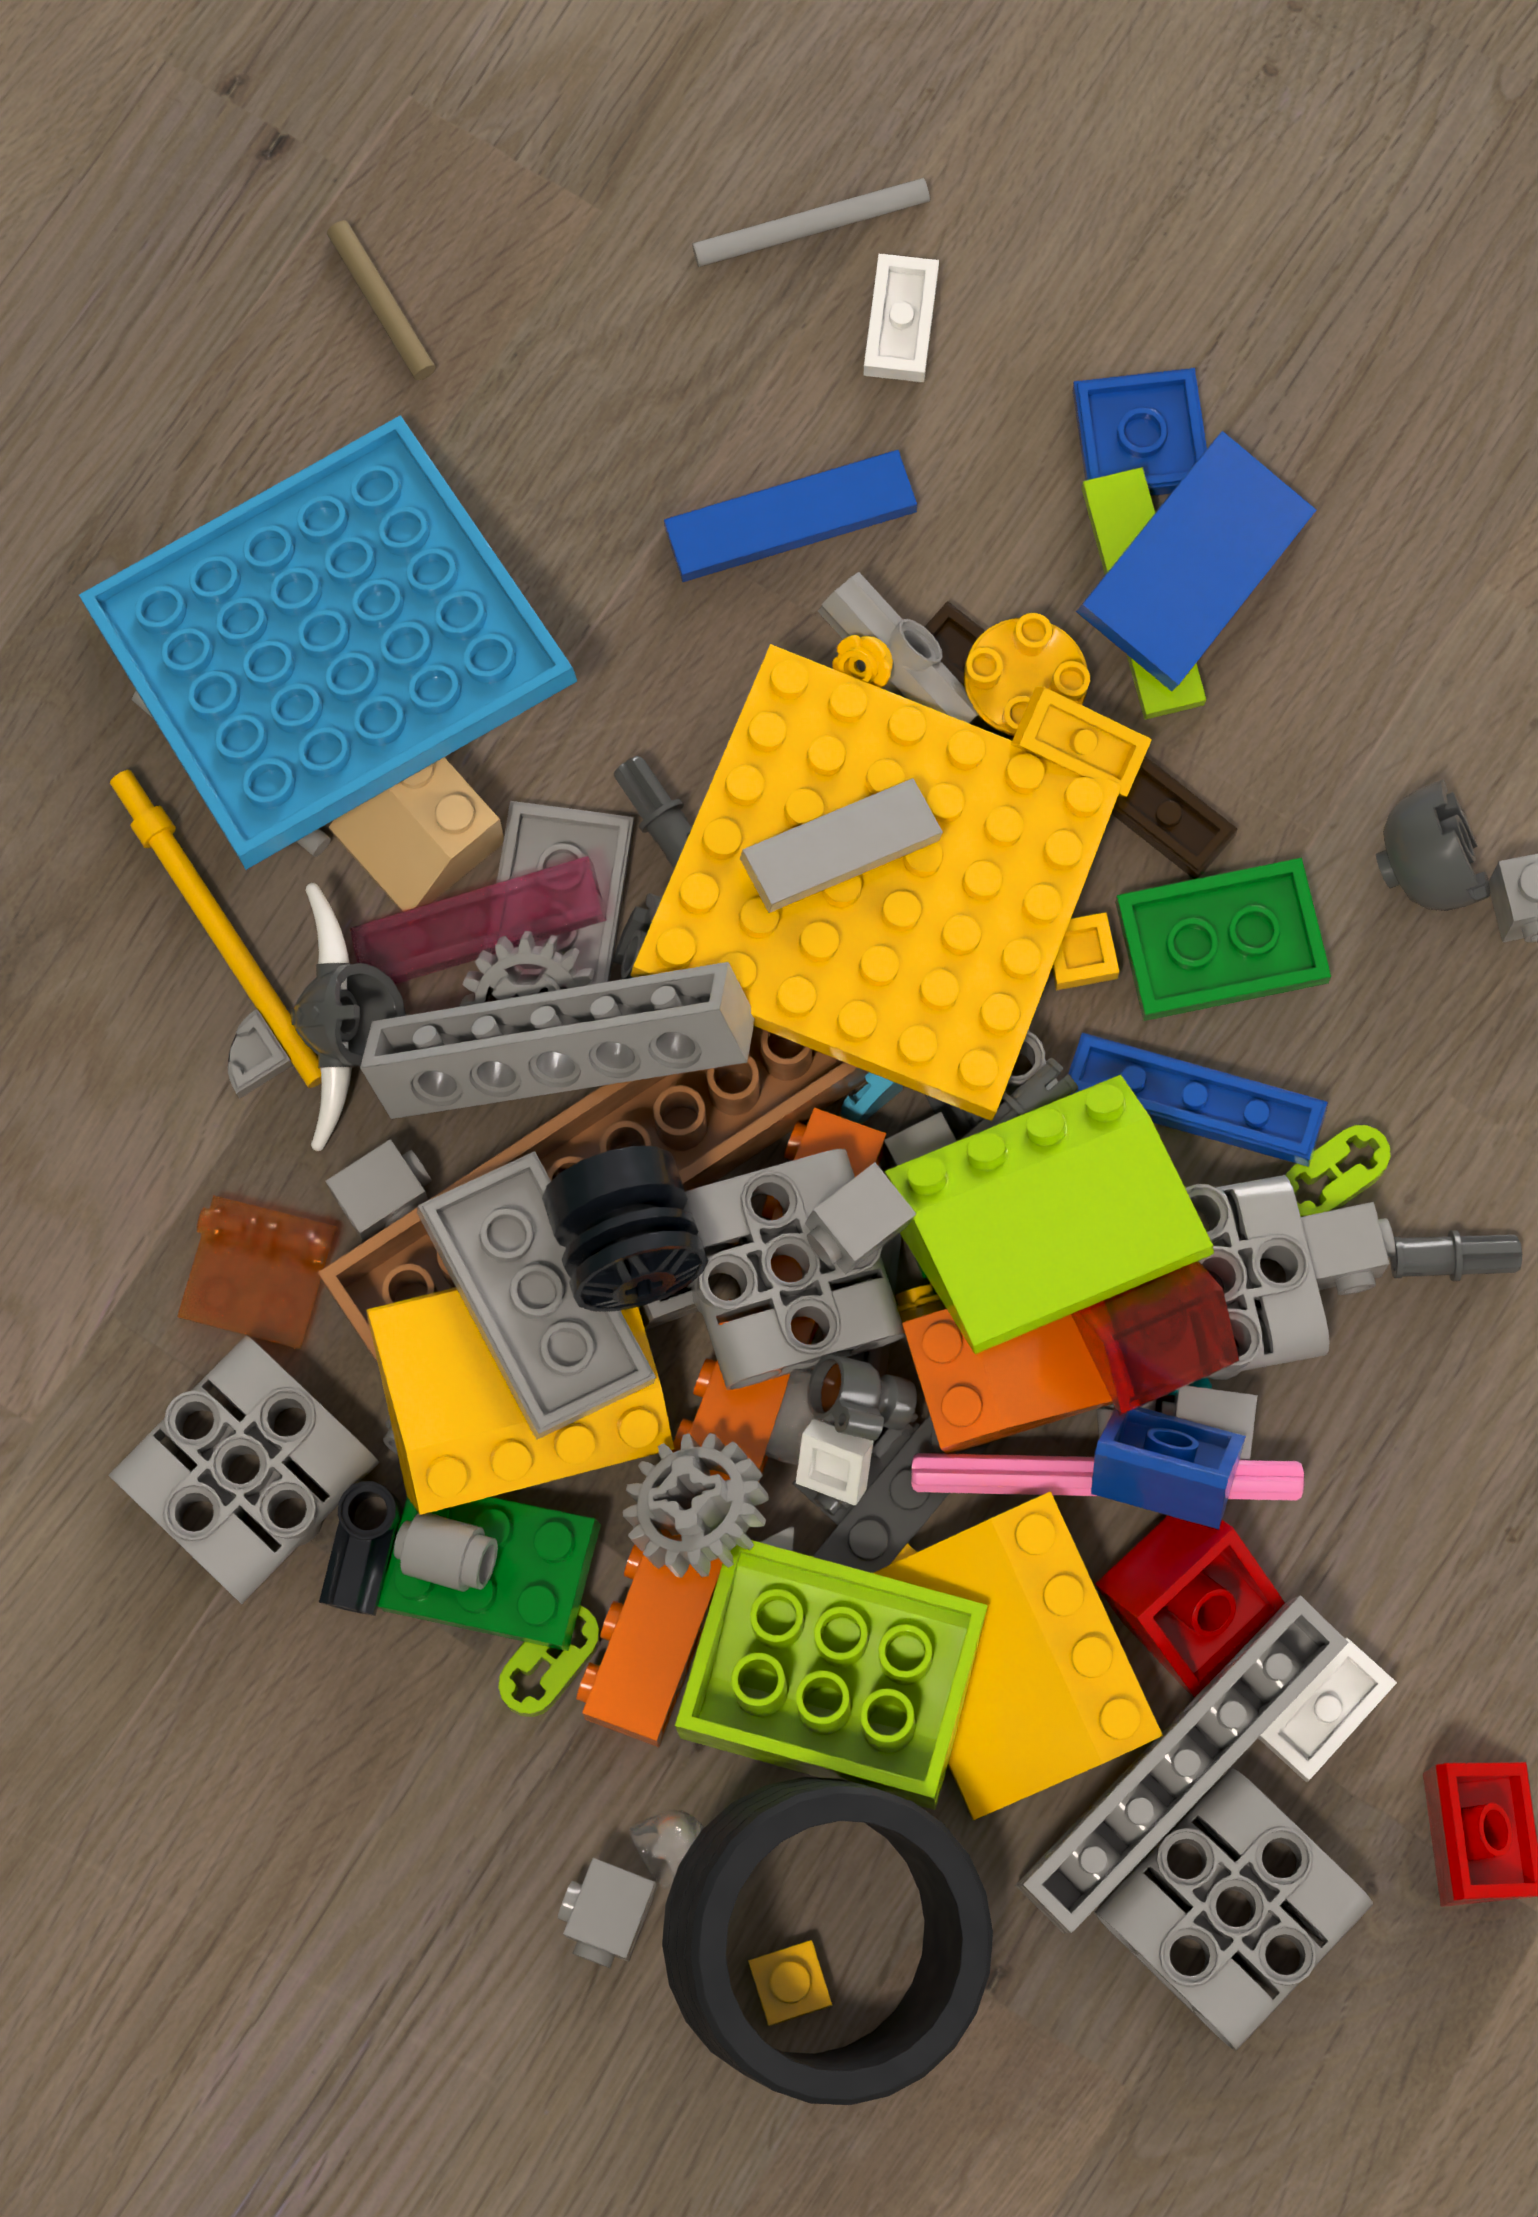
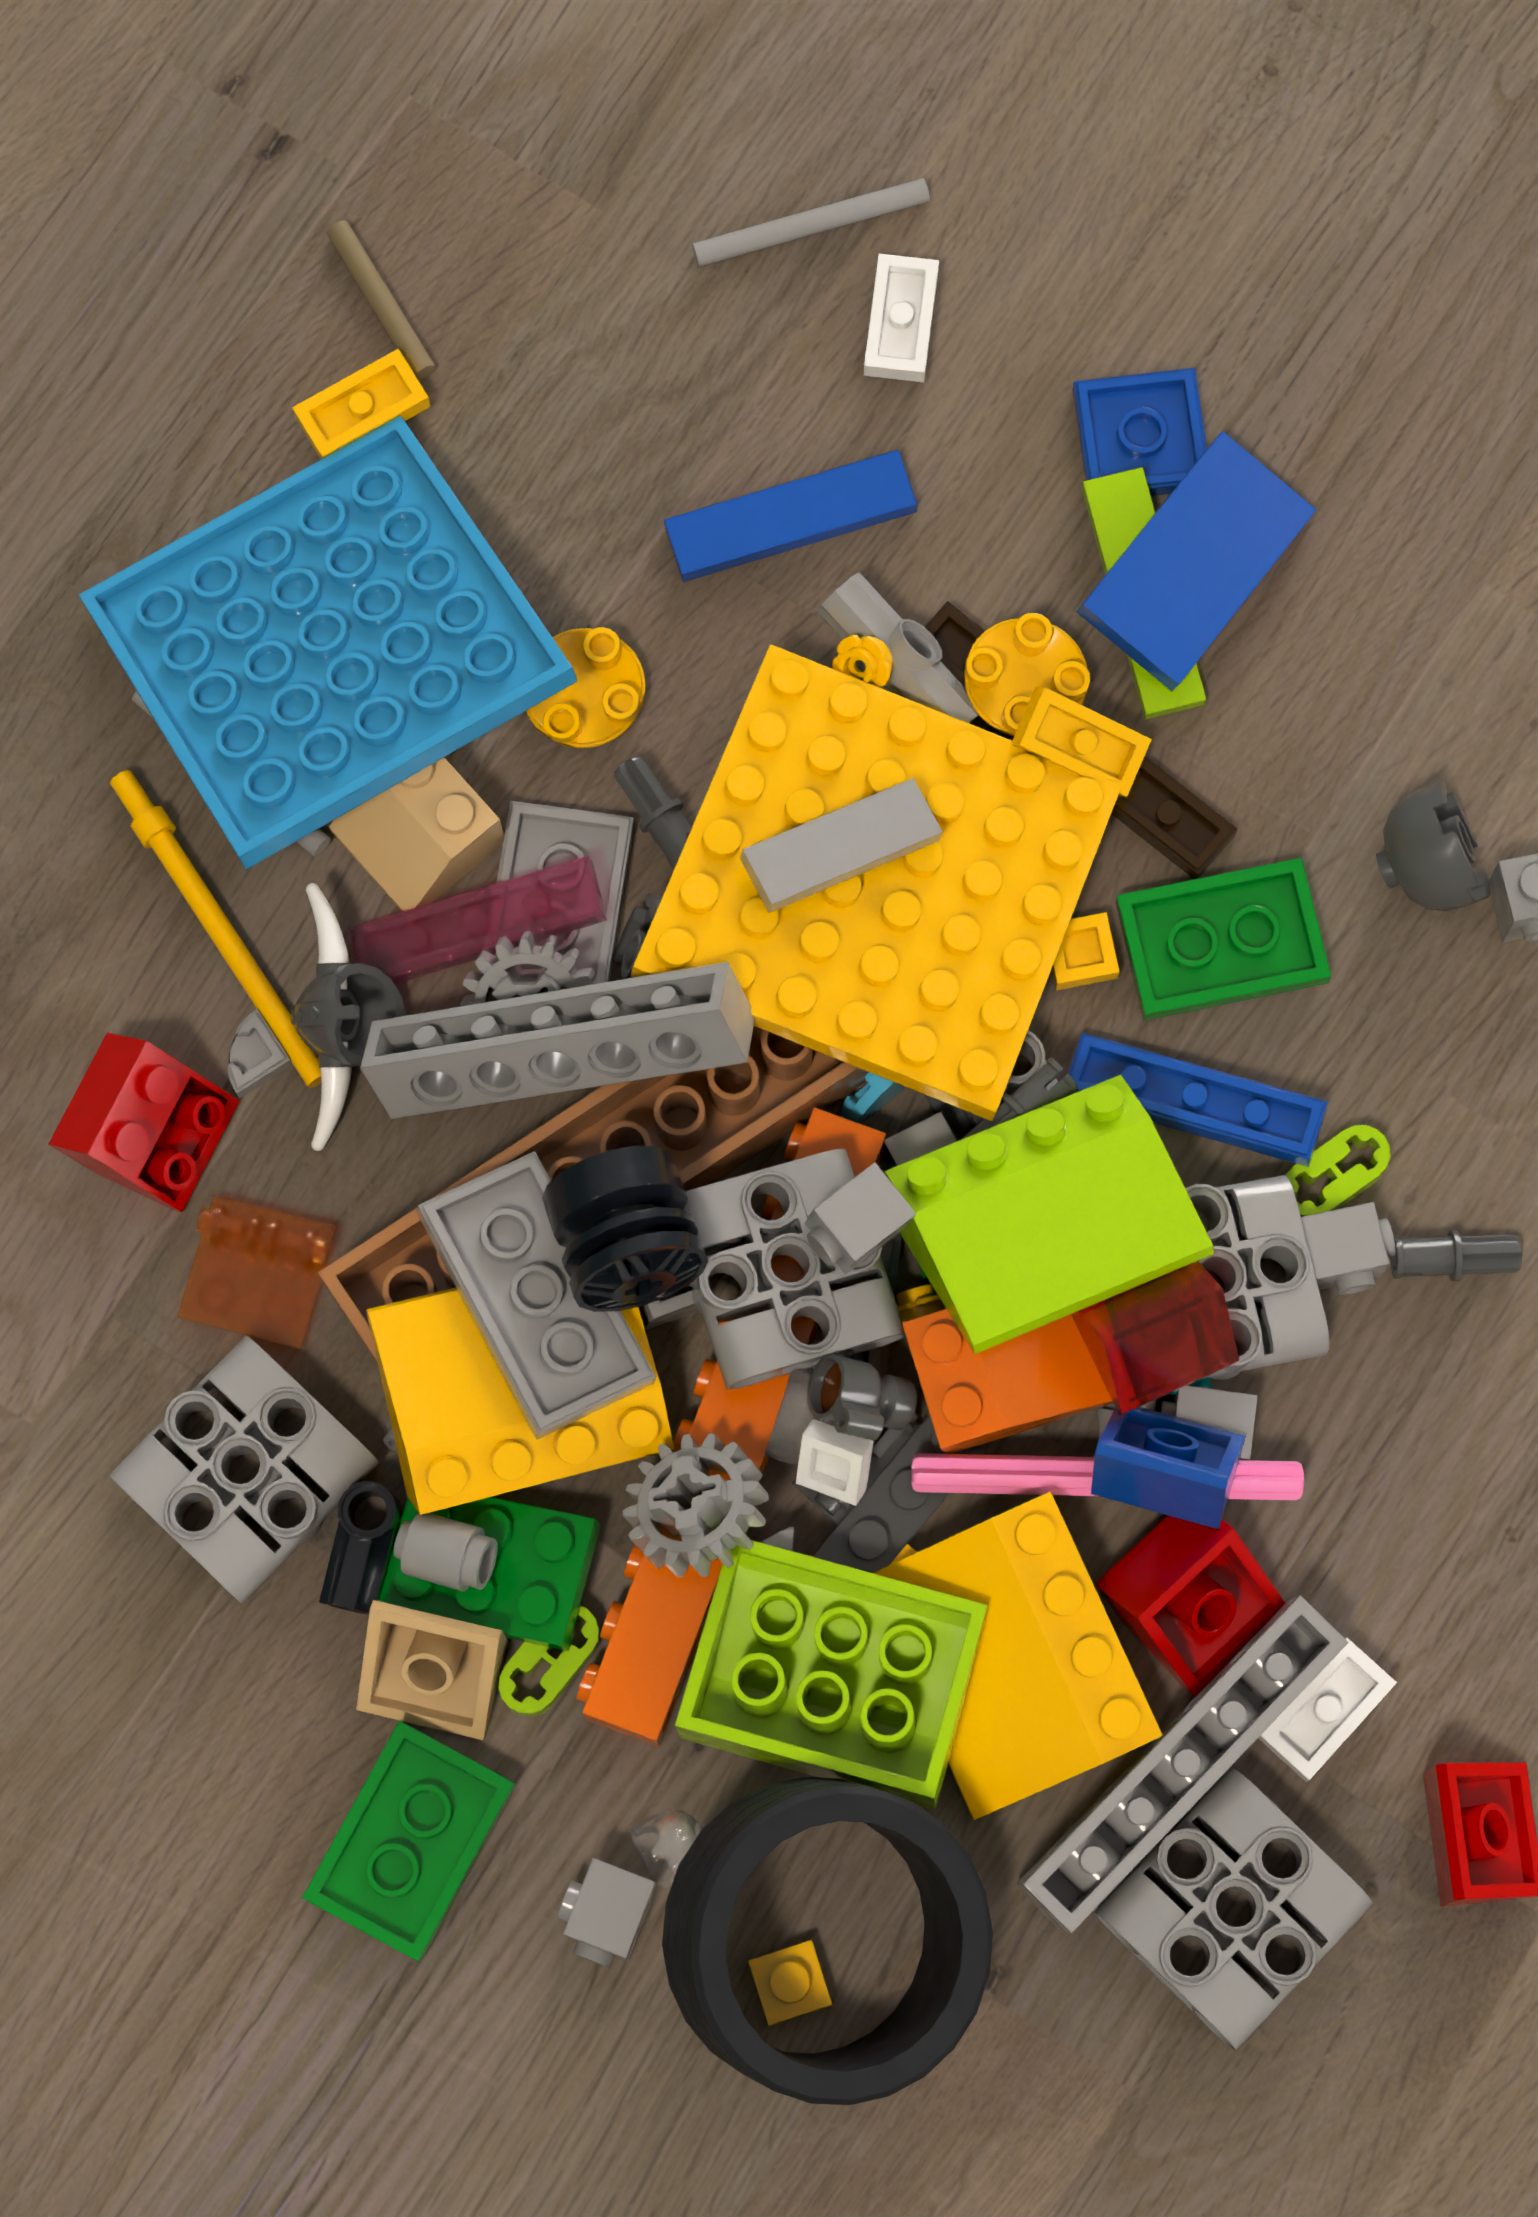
(144, 1121): none -> red slope
(361, 404): none -> yellow plate
(380, 1188): light grey brick -> none
(409, 1841): none -> green plate
(430, 1670): none -> tan slope
(603, 698): none -> yellow dish

